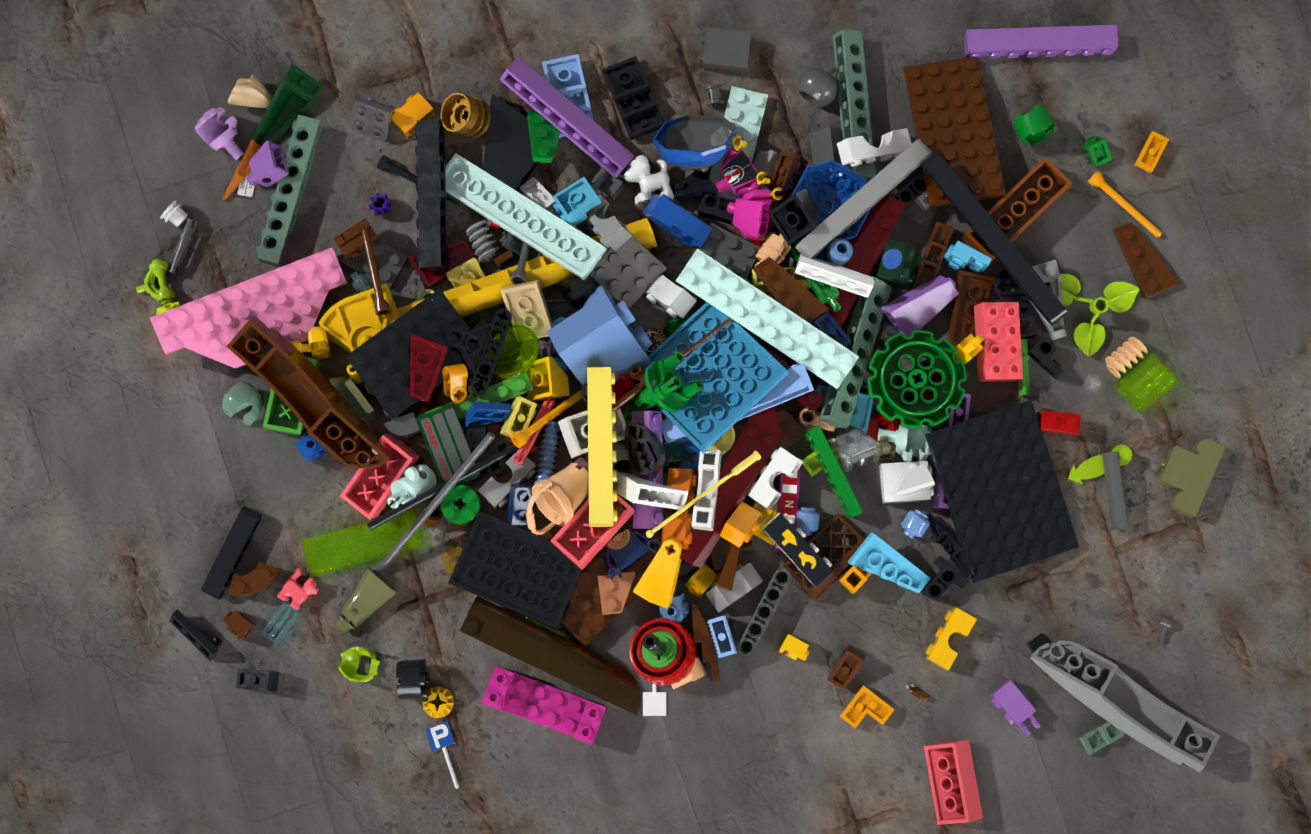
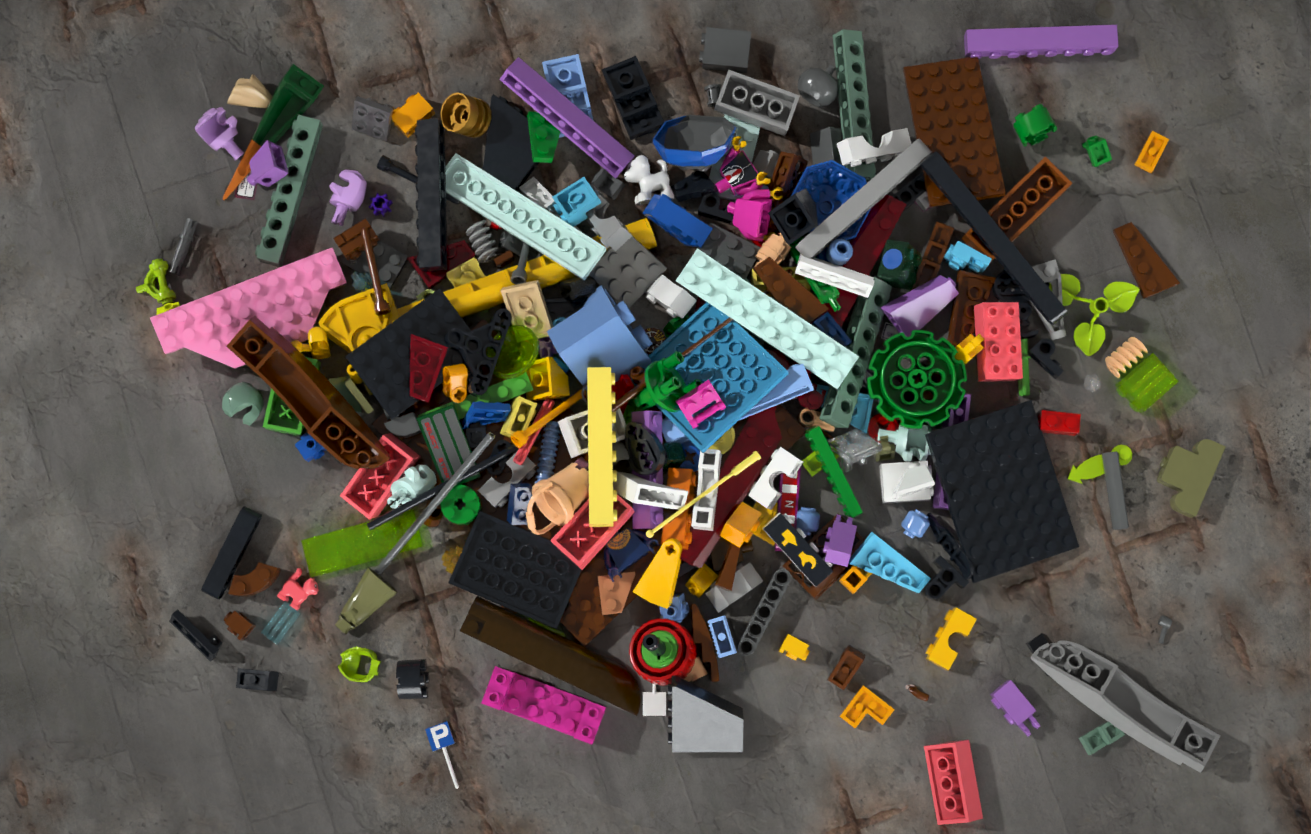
(174, 214): white piece -> none
(348, 197): none -> lavender piece
(444, 709): yellow gear -> none
(697, 399): none -> dark pink plate
(702, 720): none -> slope
(756, 102): none -> light grey brick
(840, 542): none -> medium lavender hinge
(1098, 180): light orange piece -> none

